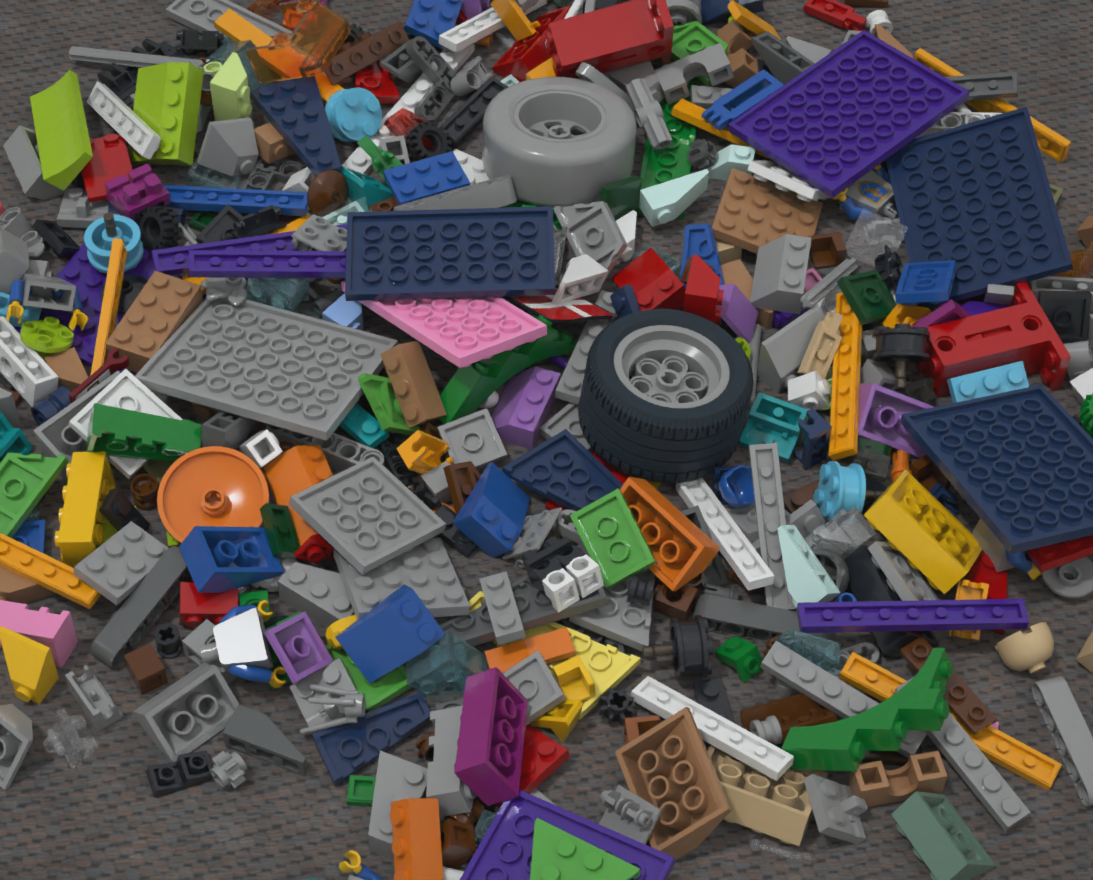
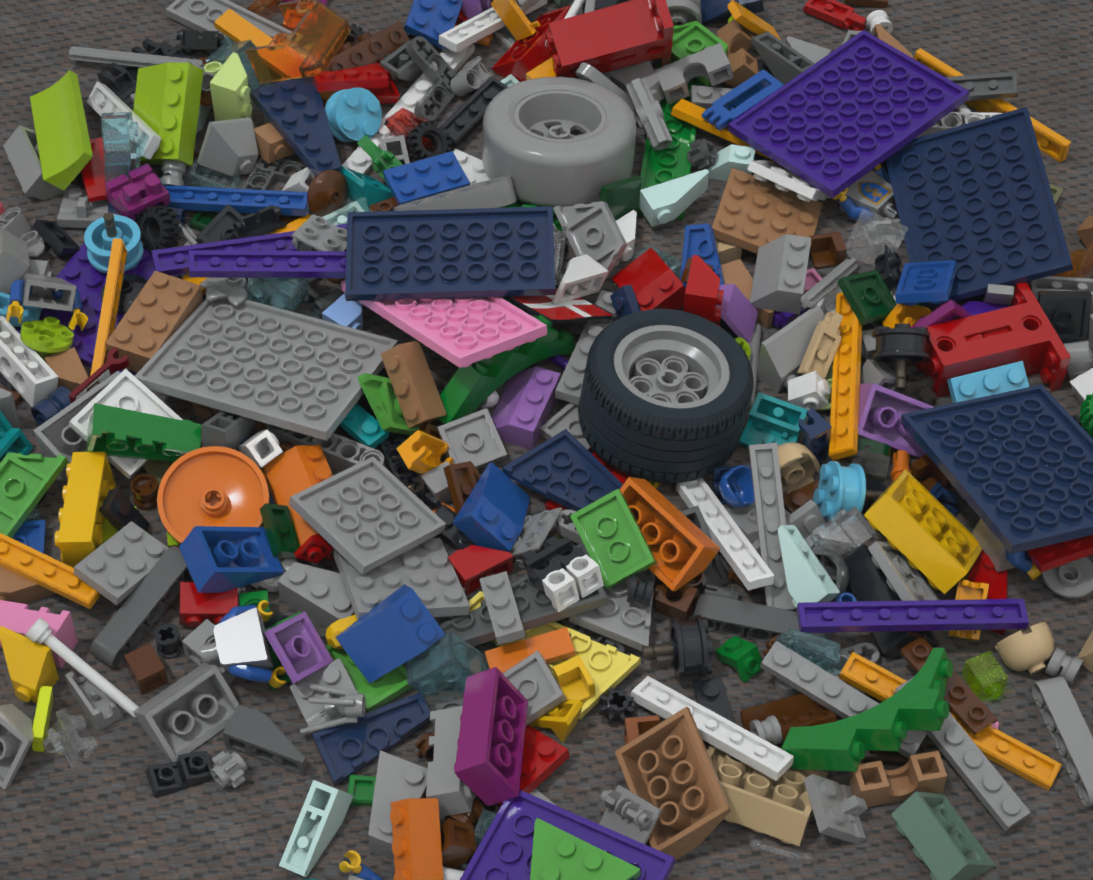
(42, 633): none -> white piece
(42, 718): none -> neon yellow tile
(119, 145): none -> clear light blue brick
(172, 173): none -> light grey wheel
(315, 827): none -> light aqua slope
(357, 77): none -> red wing
(477, 563): none -> red slope
(796, 466): none -> tan cylinder
(985, 676): none -> clear neon green brick
(1064, 666): none -> light grey wheel

